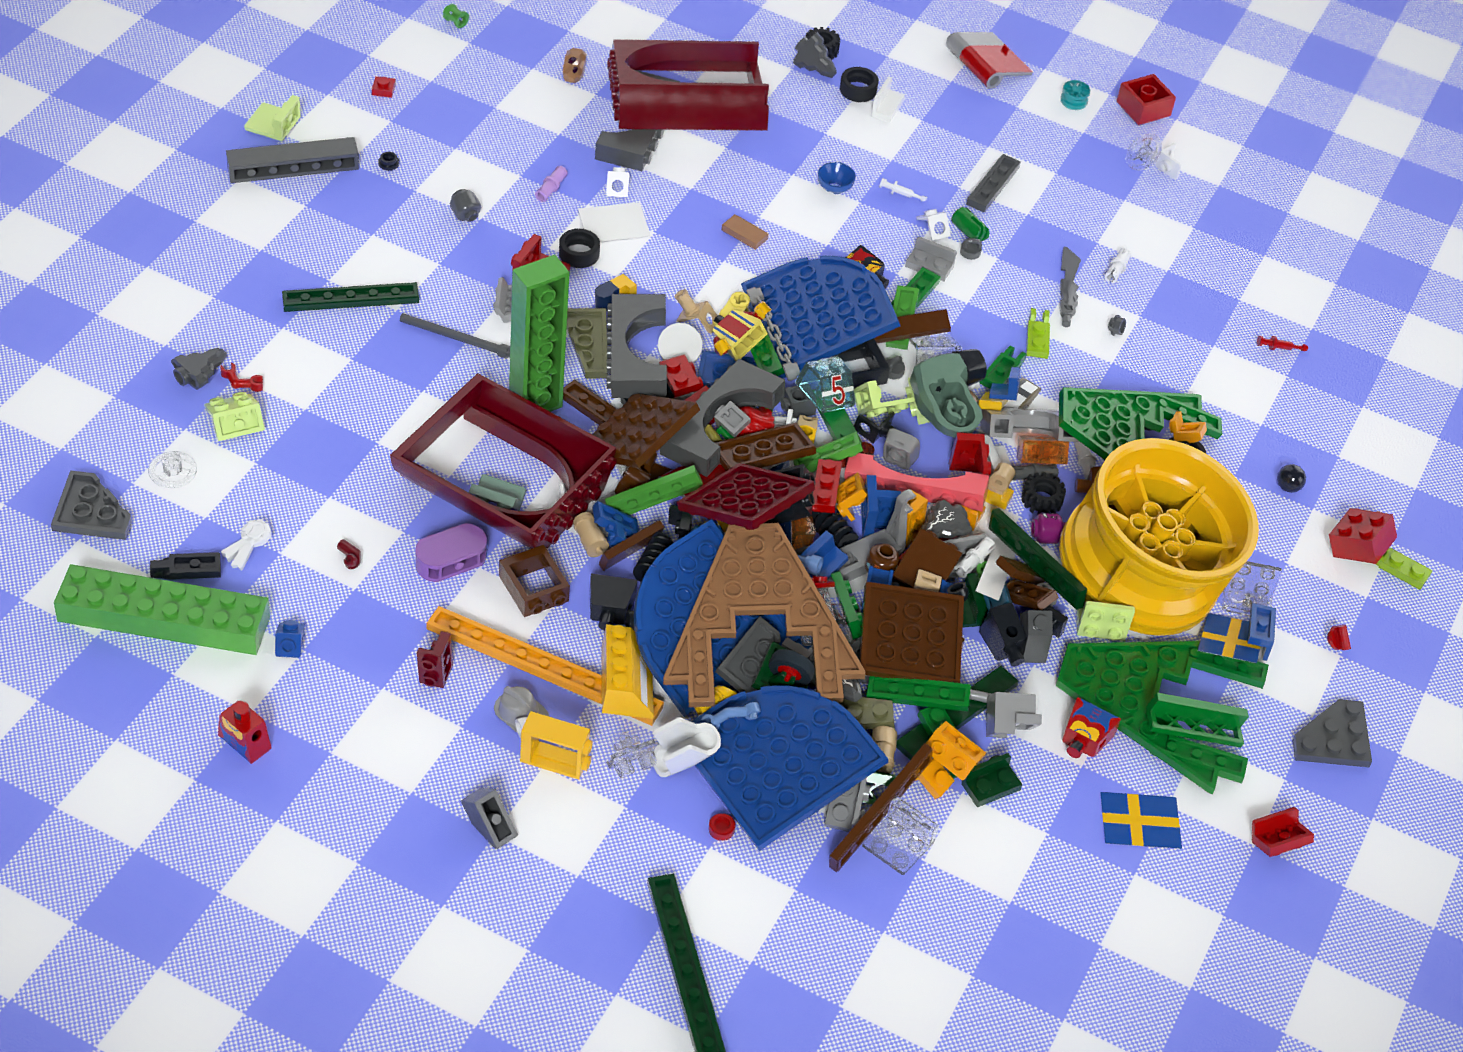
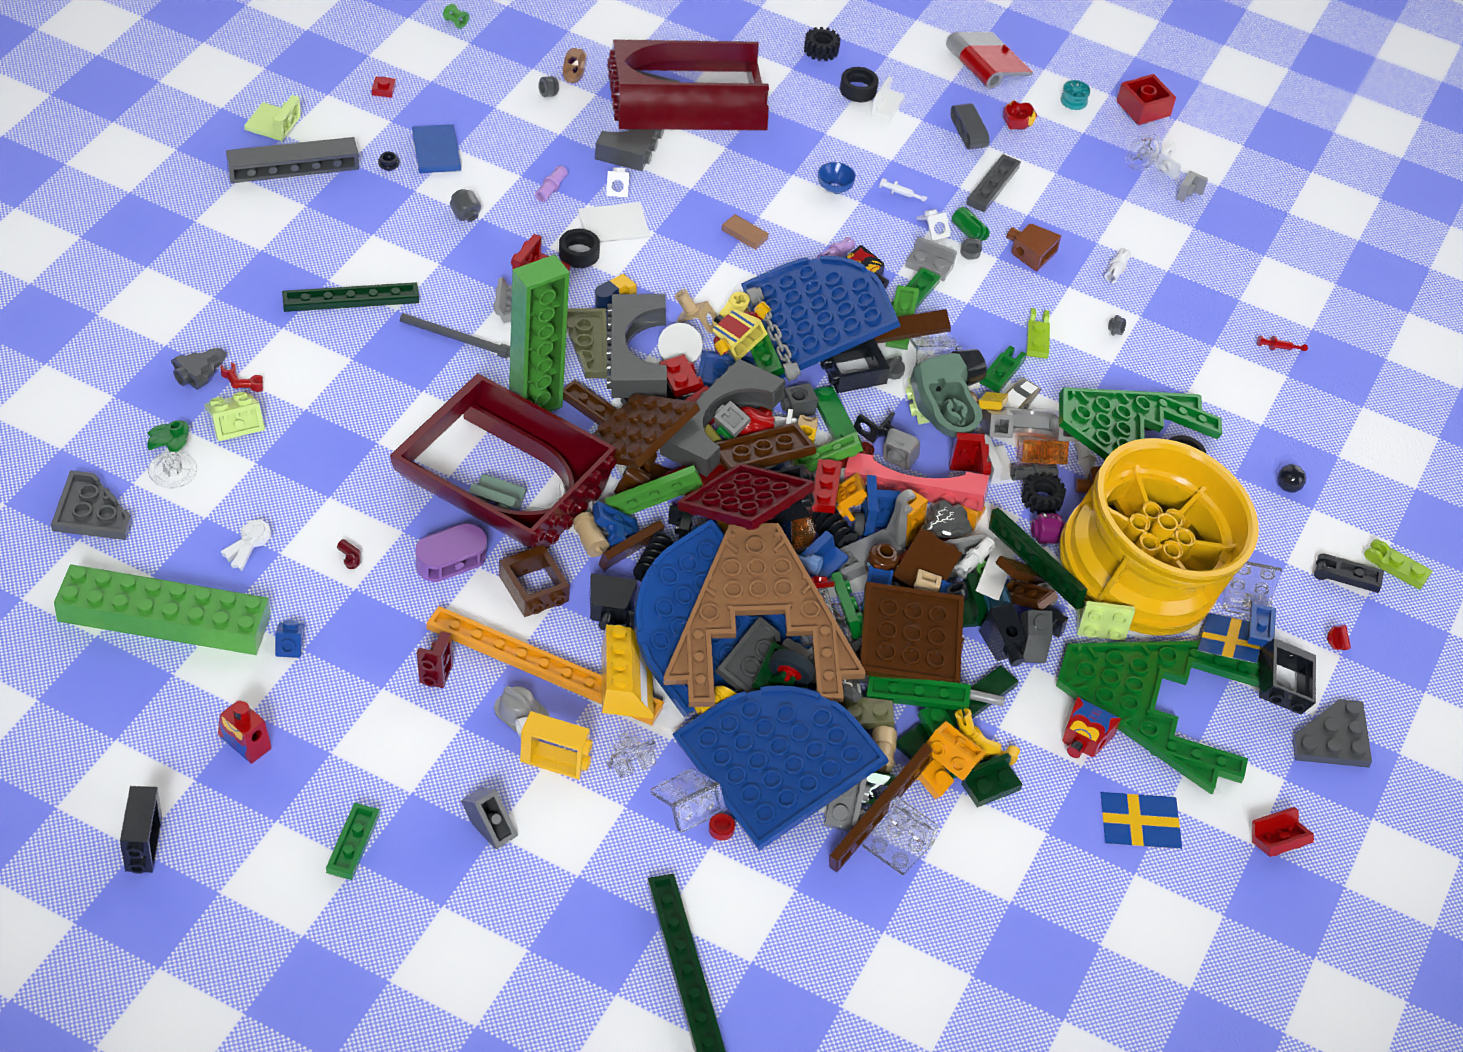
(141, 829): none -> black window
(171, 435): none -> green plate
(187, 566): black hinge -> none
(353, 841): none -> green plate
(436, 148): none -> blue tile
(548, 86): none -> dark grey tile
(683, 745): white piece -> none
(691, 797): none -> clear bracket
(748, 711): medium blue arm -> none
(814, 56): dark grey rock -> none
(827, 384): clear light blue slope -> none
(839, 249): none -> lavender pin
(858, 523): none -> dark grey tile
(868, 401): yellowish green bracket -> none
(969, 126): none -> dark grey beam
(973, 733): none -> yellow arm
(998, 488): tan leg -> none
(1007, 391): blue panel -> none
(1011, 712): light grey plate -> none
(1019, 115): none -> red hair
(1034, 245): none -> dark orange torso
(1068, 287): dark grey sword -> none
(1189, 432): light orange bracket -> none
(1192, 184): none -> light grey bracket
(1194, 714): green fence -> none
(1302, 662): none -> black window
(1348, 572): none -> black plate
(1363, 535): red brick -> none

